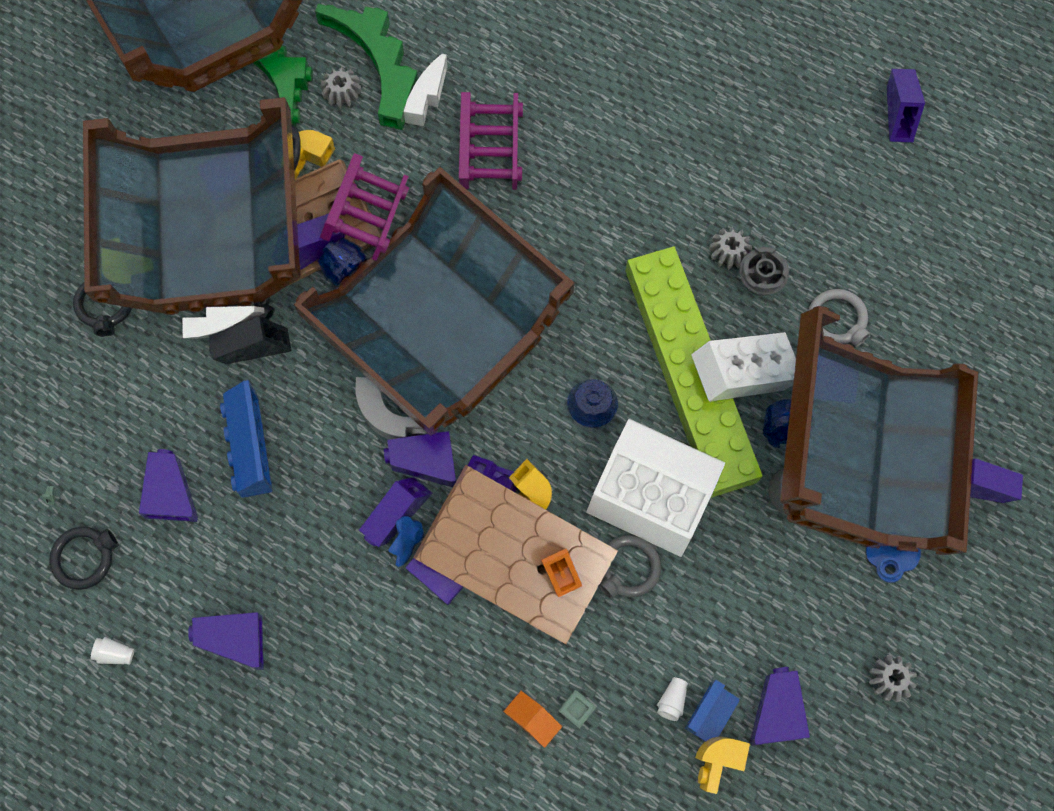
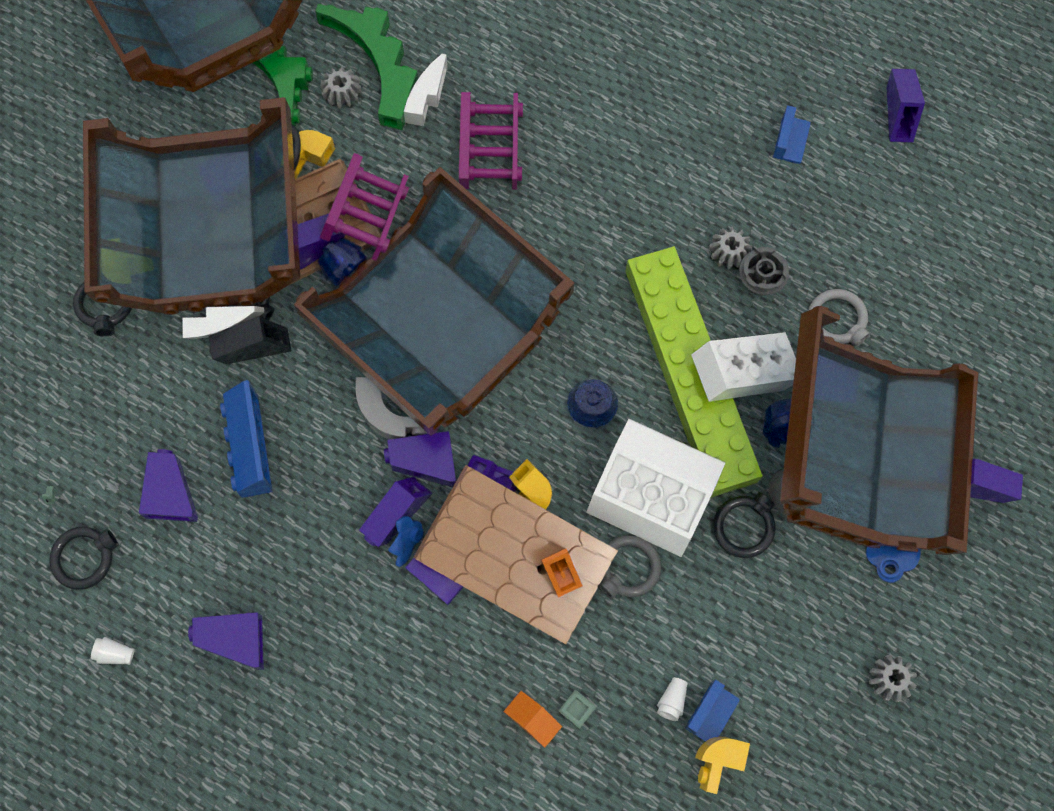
(761, 505): none -> black piece
(780, 710): dark purple slope -> none
(791, 137): none -> blue panel

